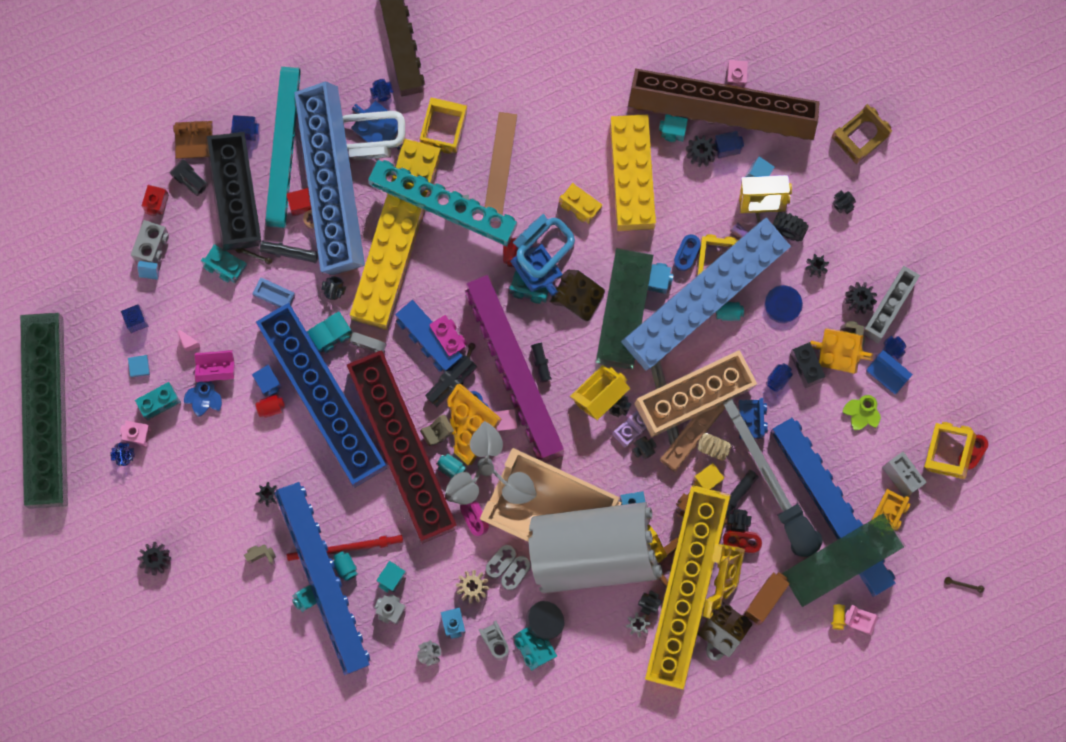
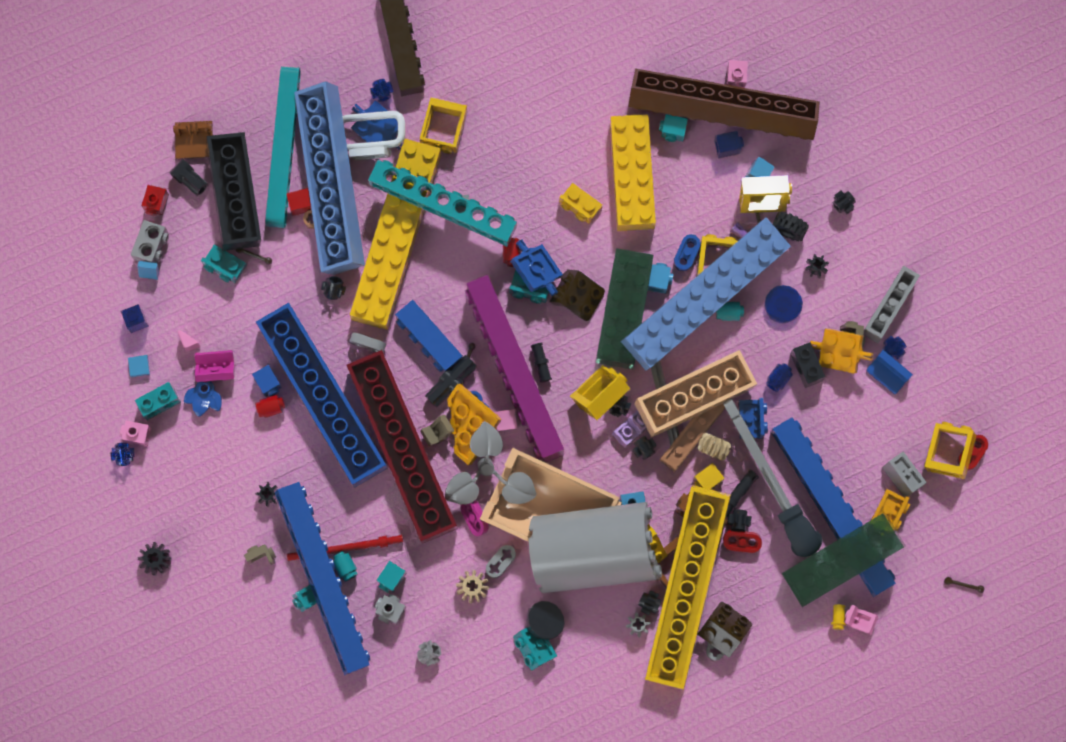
(43, 410): clear green brick -> none
(246, 124): clear blue brick -> none
(272, 293): medium blue tile -> none
(288, 251): black pin -> none
(330, 332): teal brick -> none
(447, 336): dark pink bracket -> none
(450, 466): teal brick -> none
(453, 623): dark azure brick -> none
(494, 637): light grey piece -> none
(501, 161): nougat tile -> none
(512, 570): light grey beam -> none
(532, 234): dark azure bar -> none
(708, 149): black gear -> none
(729, 561): yellow wing -> none
(766, 598): dark orange window -> none
(860, 414): lime plate -> none
(867, 296): black gear -> none
(868, 114): pearl gold panel -> none

